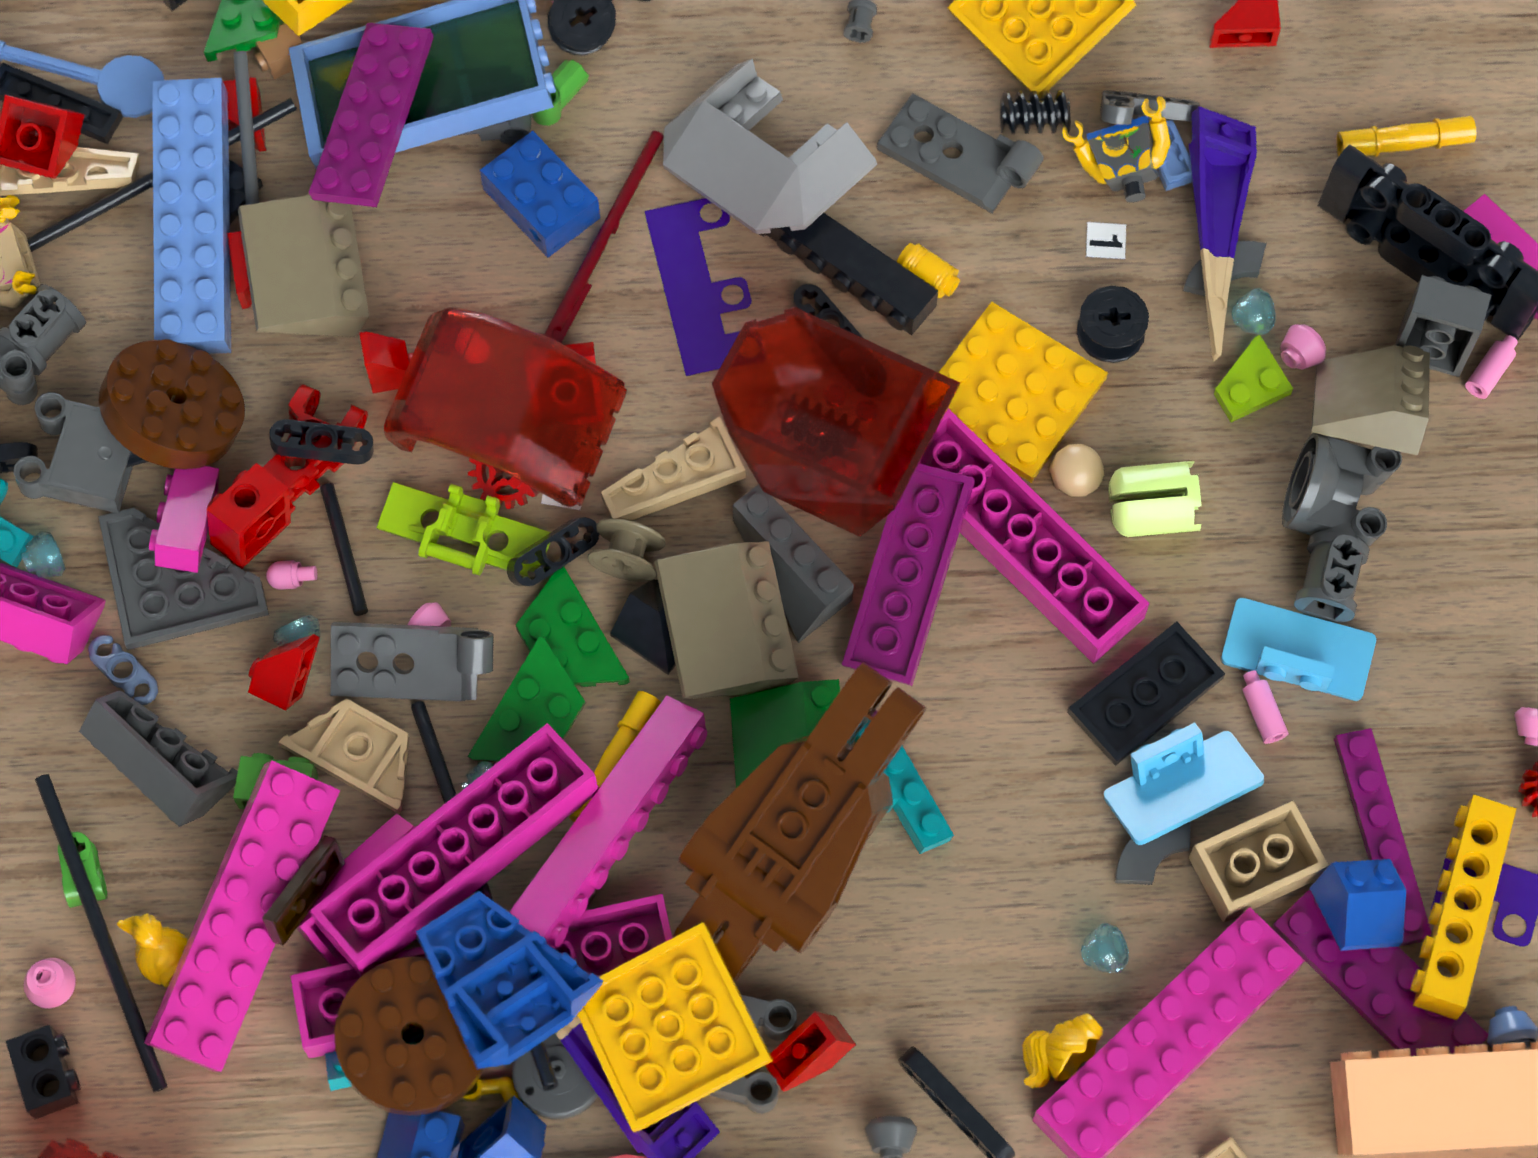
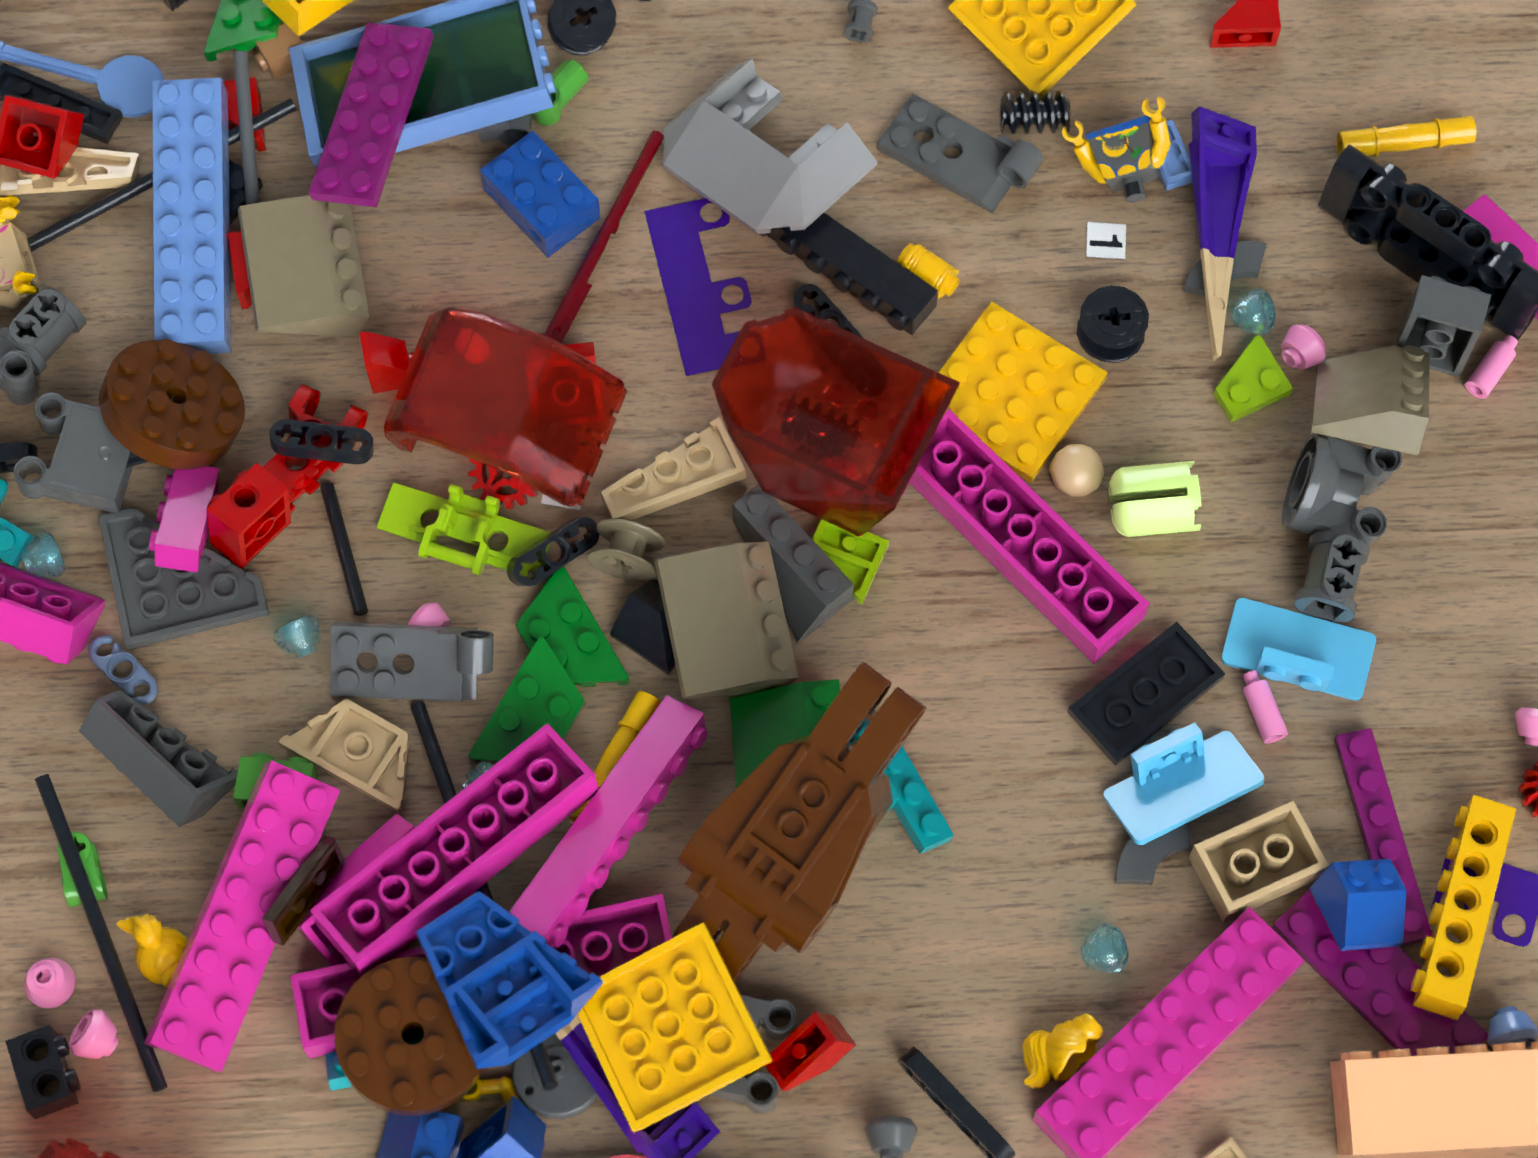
(94, 1036): none -> bright pink cone
(283, 672): red slope -> none
(289, 574): bright pink cylinder -> none
(853, 555): none -> lime wing
(909, 574): magenta plate -> none
(1120, 106): dark grey beam -> none

